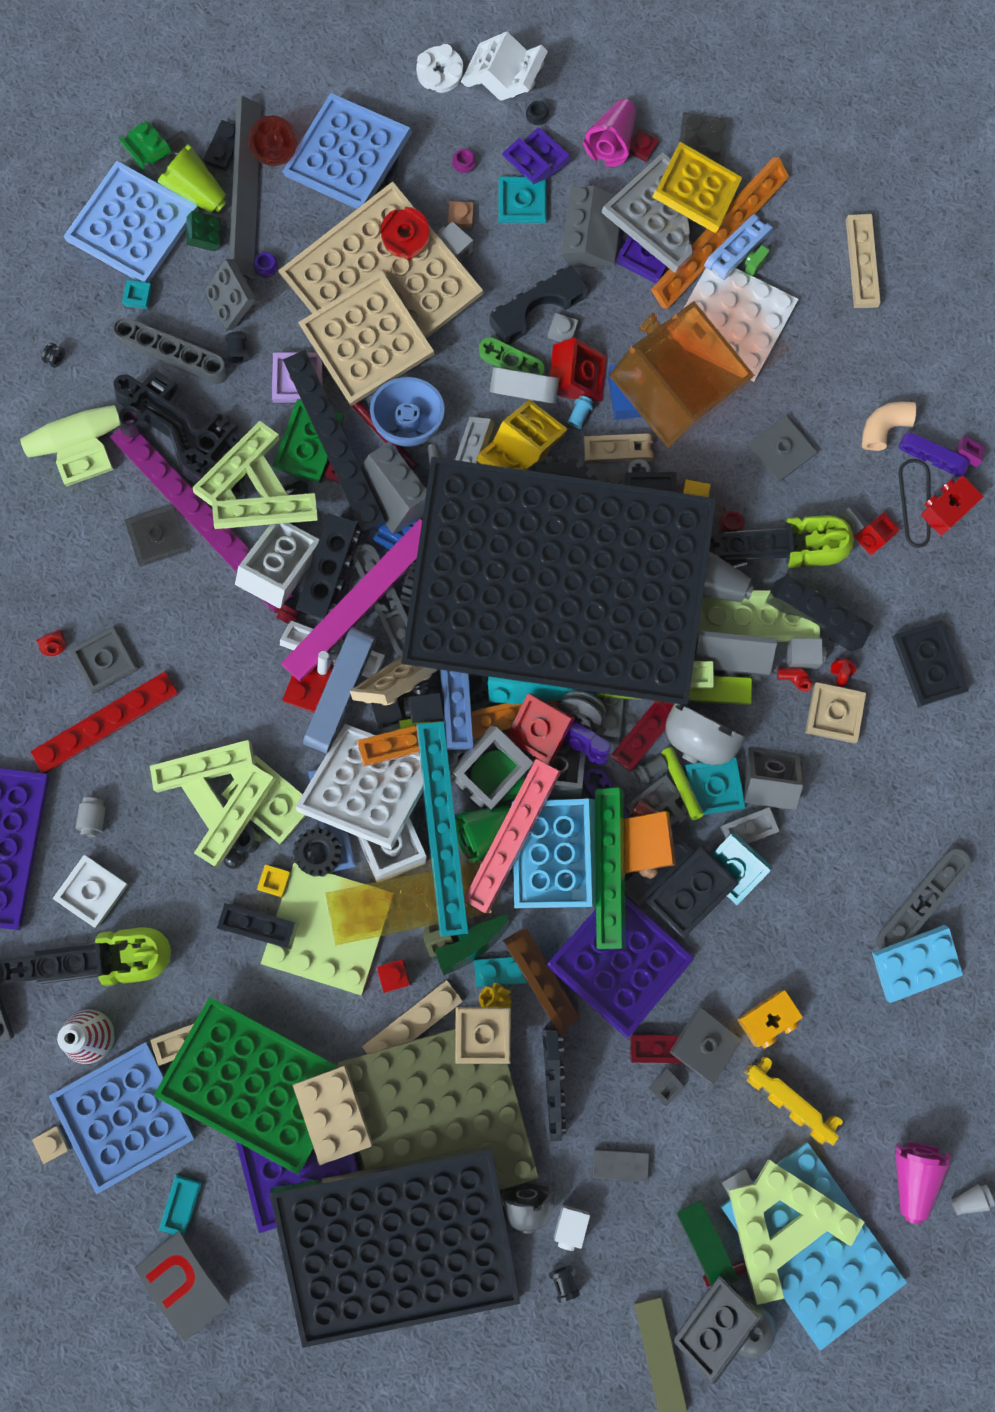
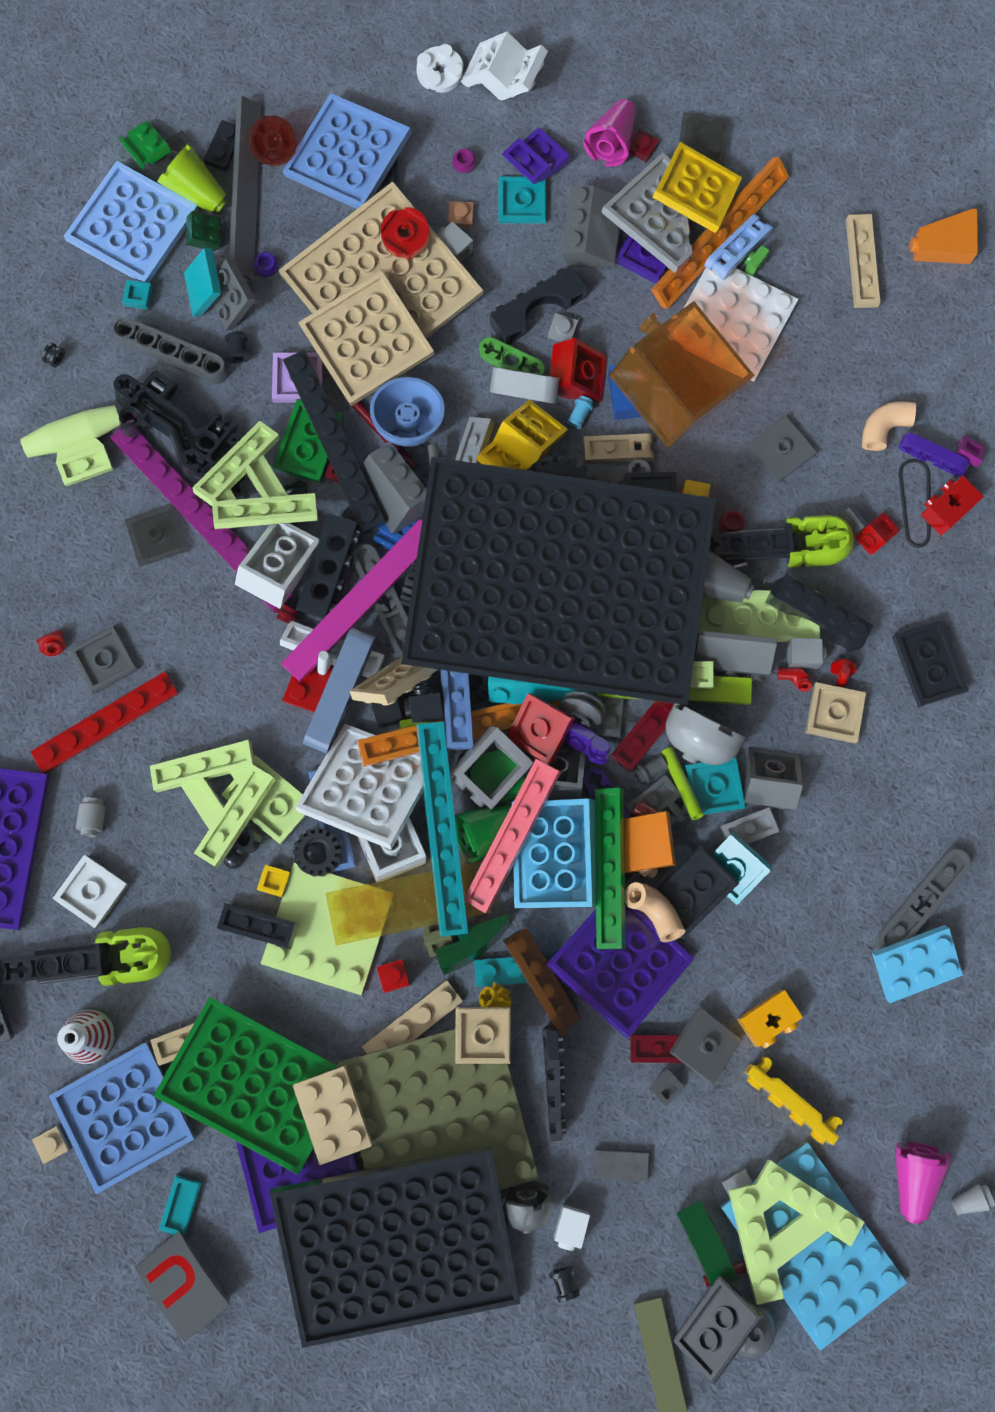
(202, 282): none -> teal tile
(537, 113): black plate -> none
(657, 908): none -> light nougat cylinder
(947, 240): none -> orange slope

